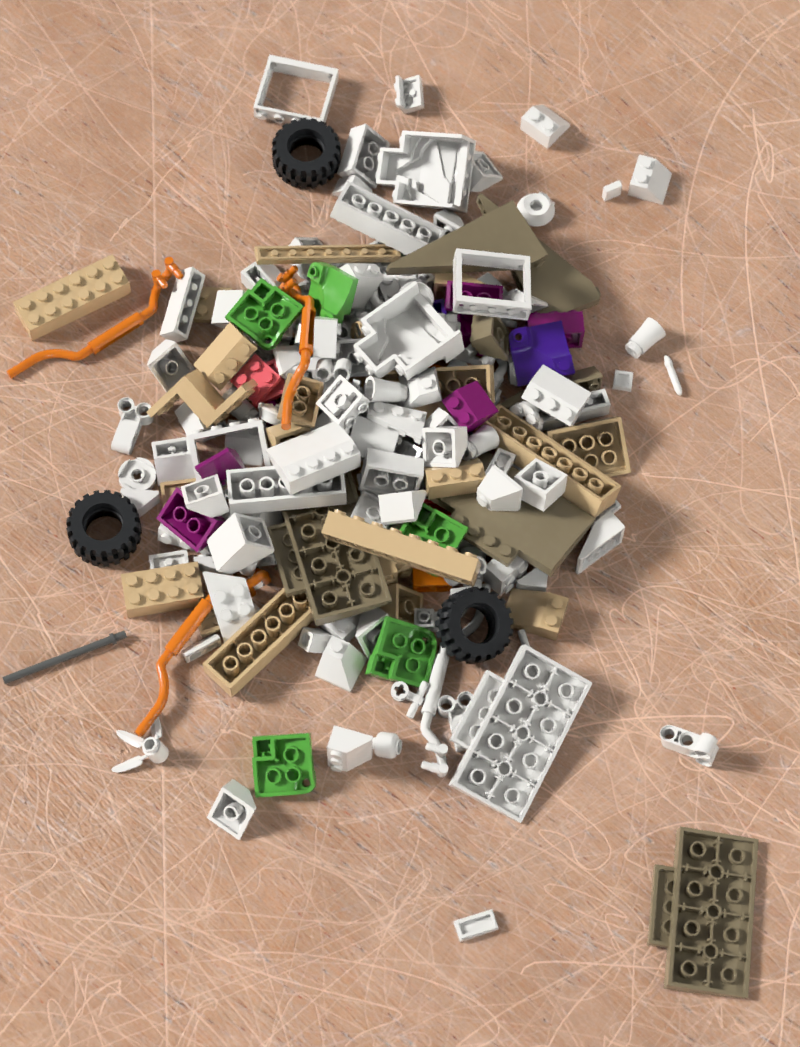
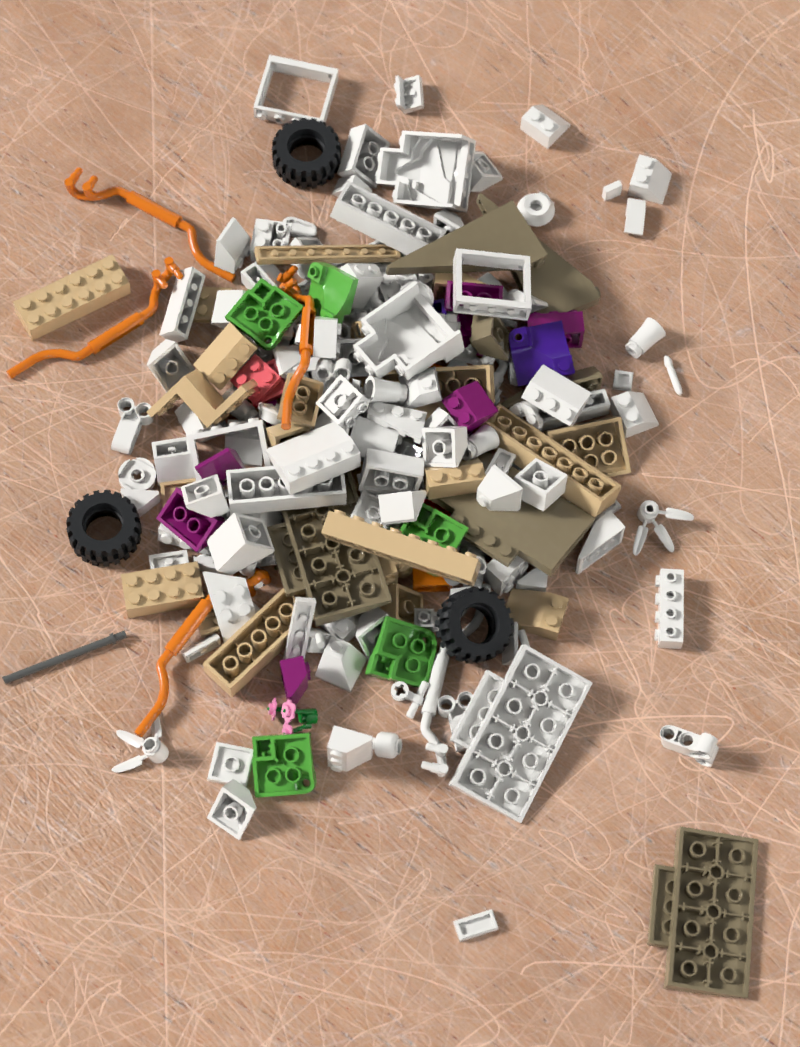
(149, 207): none -> orange piece
(230, 763): none -> white tile
(232, 247): none -> white slope
(269, 234): none -> white slope
(288, 711): none -> plant
(295, 677): none -> magenta slope
(301, 228): none -> white tile
(301, 630): none -> white plate
(512, 649): none -> white slope
(634, 412): none -> white slope
(635, 216): none -> white slope
(647, 513): none -> white plant
(670, 608): none -> white brick

